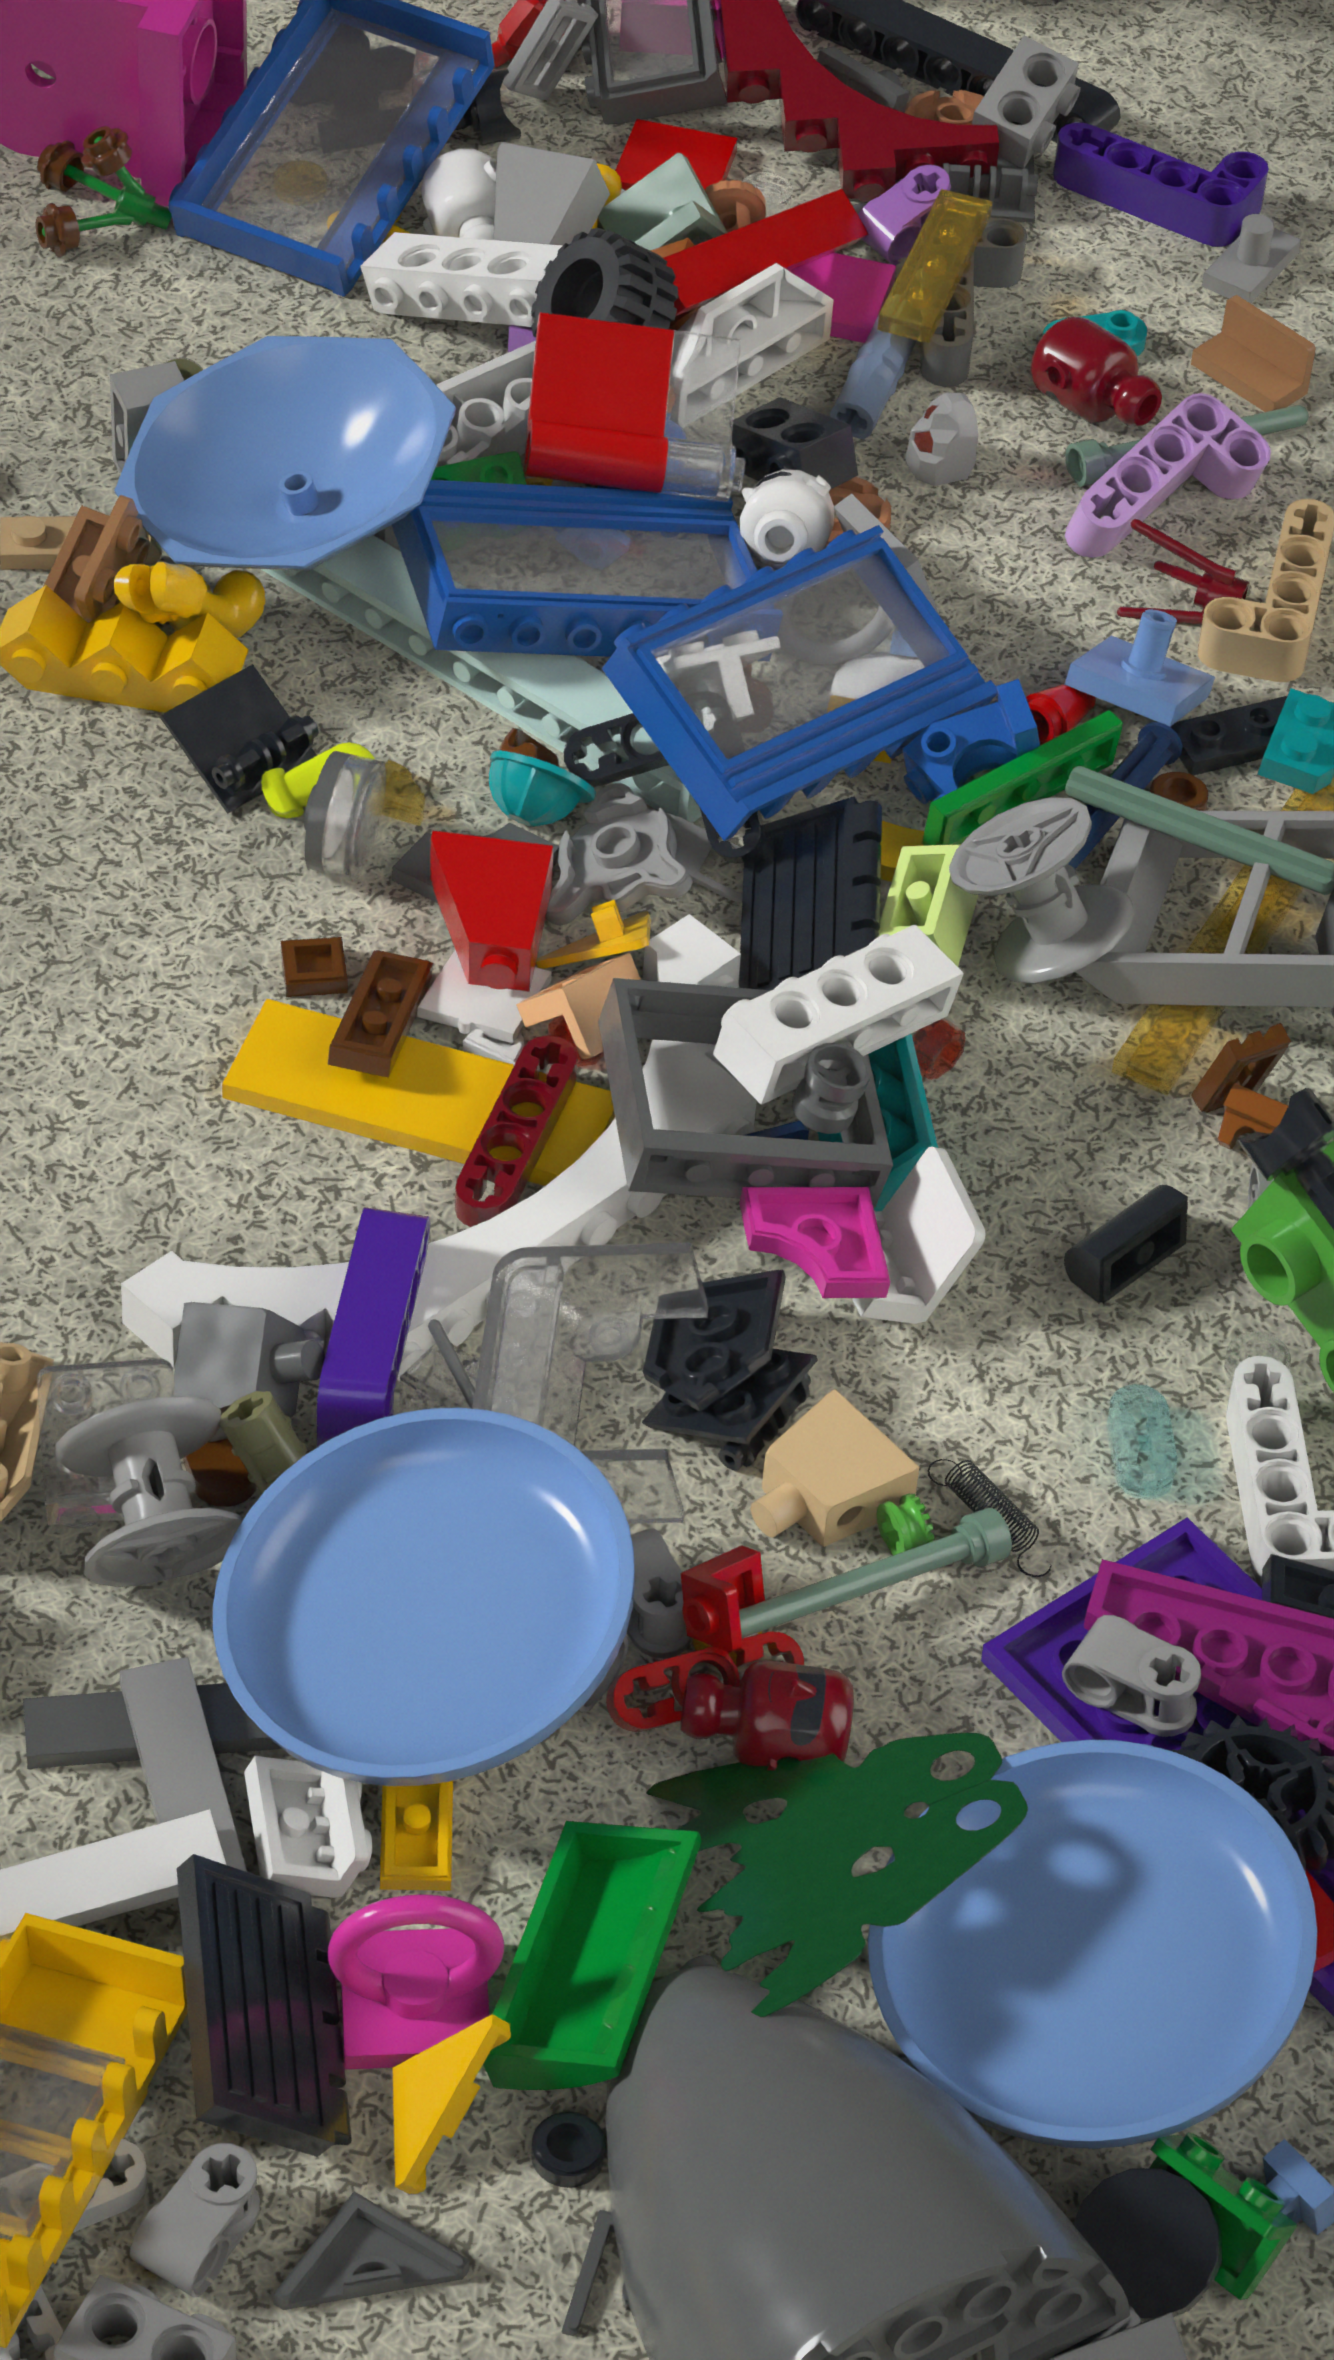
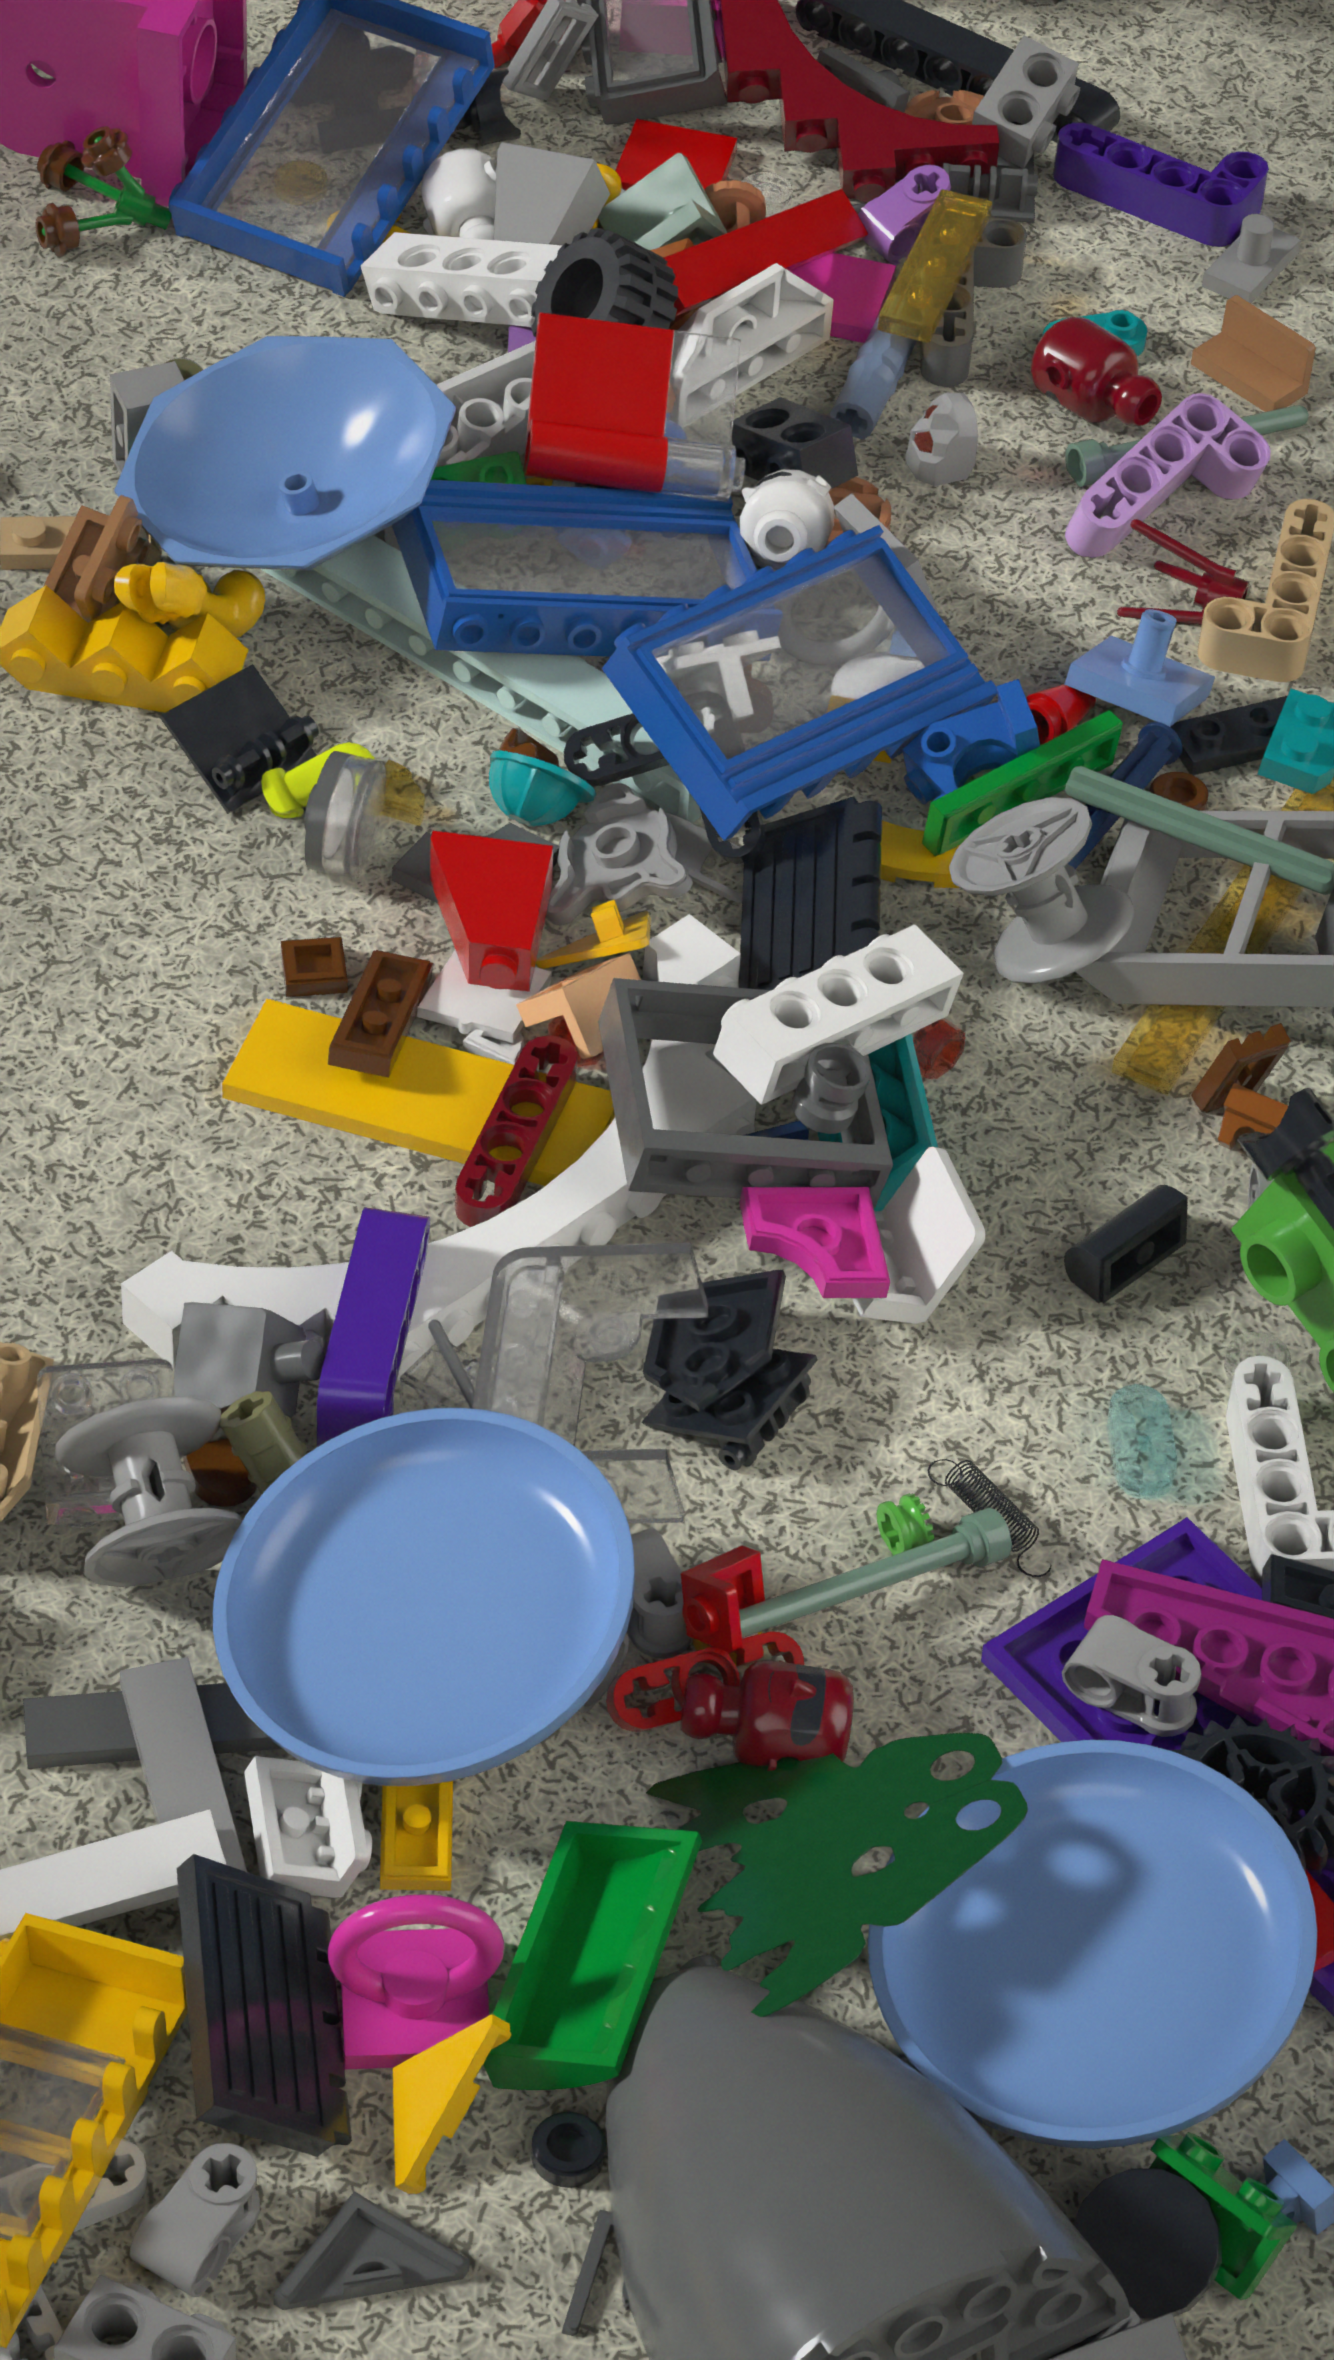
(831, 1474): tan torso -> none
(929, 899): yellowish green brick -> none

